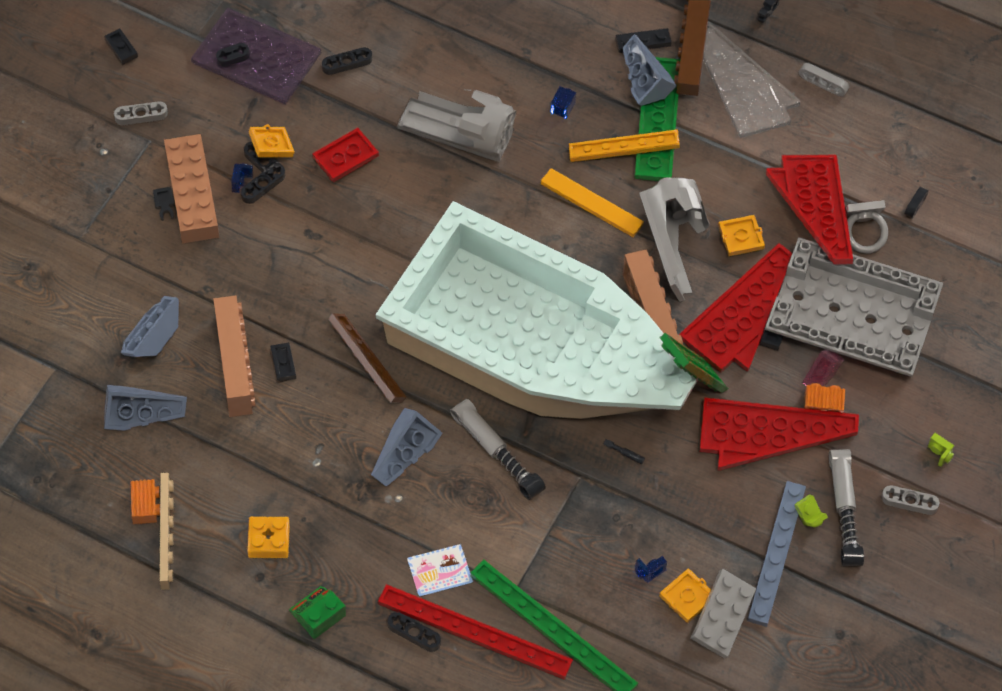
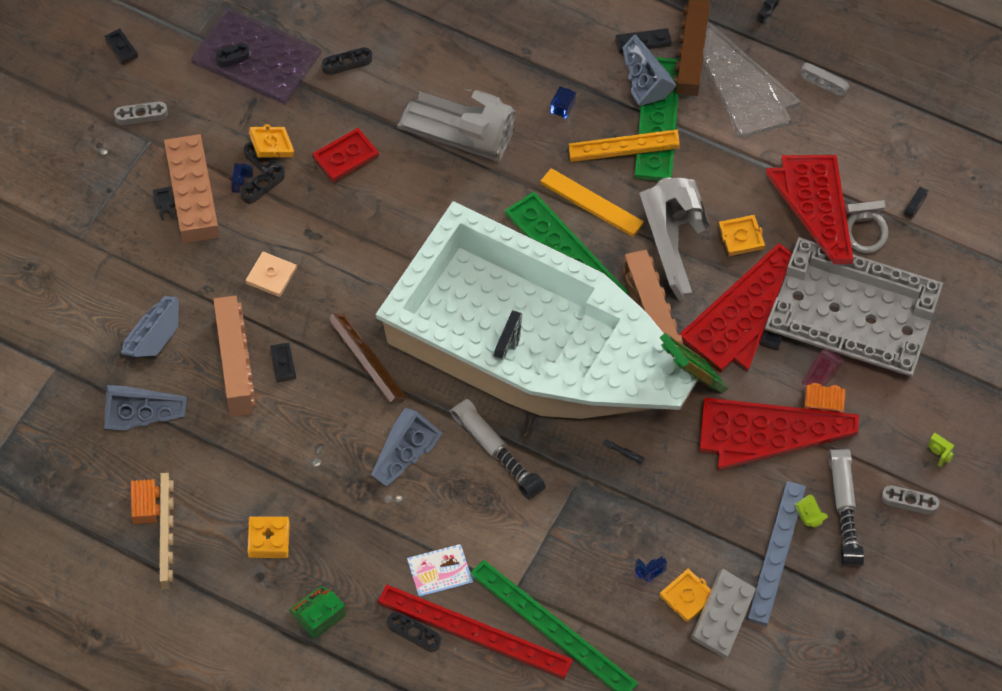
(271, 274): none -> light nougat plate
(510, 336): none -> black beam
(541, 224): none -> green plate

